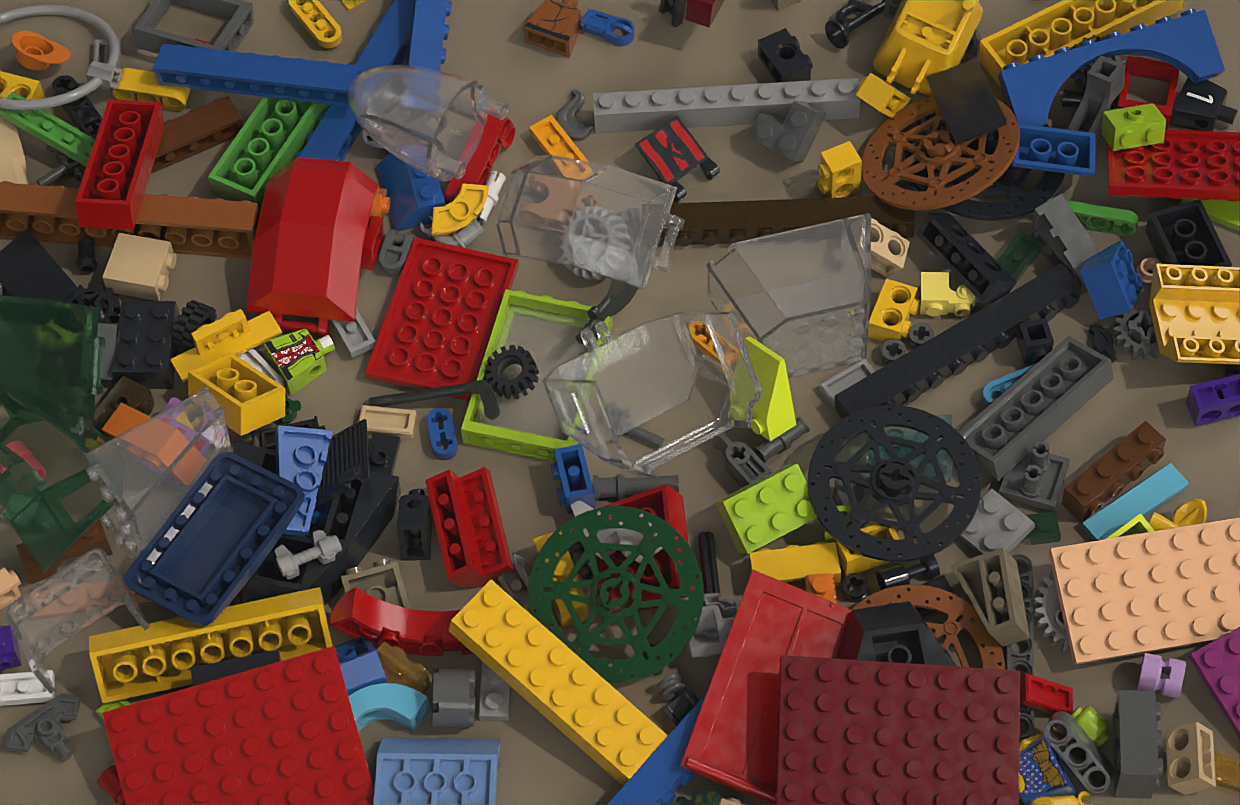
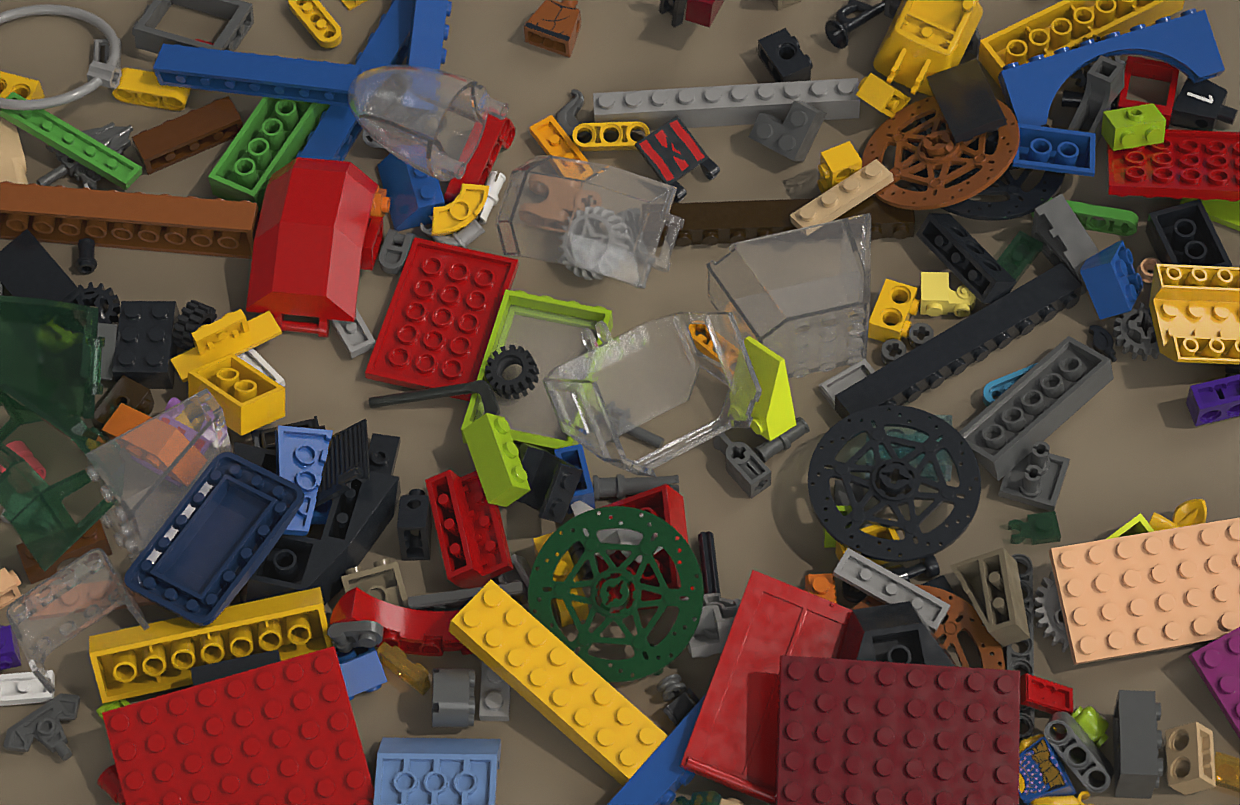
(38, 52): orange piece -> none
(79, 112): black beam -> none
(120, 165): red brick -> none
(139, 266): tan brick -> none
(291, 412): dark green plate -> none
(298, 358): torso -> none
(324, 551): light grey piece -> none
(355, 634): none -> dark grey plate
(389, 421): tan tile -> none
(389, 702): medium azure arch -> none
(436, 434): blue beam -> none
(458, 599): none -> dark grey tile
(496, 460): none -> lime brick
(550, 482): none -> black panel
(598, 130): none -> yellow beam
(604, 24): blue piece -> none
(609, 306): pearl dark grey sword -> none
(766, 508): lime brick -> none
(796, 562): yellow brick -> none
(843, 196): none -> tan plate
(887, 250): tan brick -> none
(889, 587): none -> light grey plate
(996, 525): light grey plate -> none
(1034, 340): black brick -> none
(1113, 471): reddish brown brick -> none
(1141, 499): medium azure tile -> none
(1150, 674): lavender wheel -> none

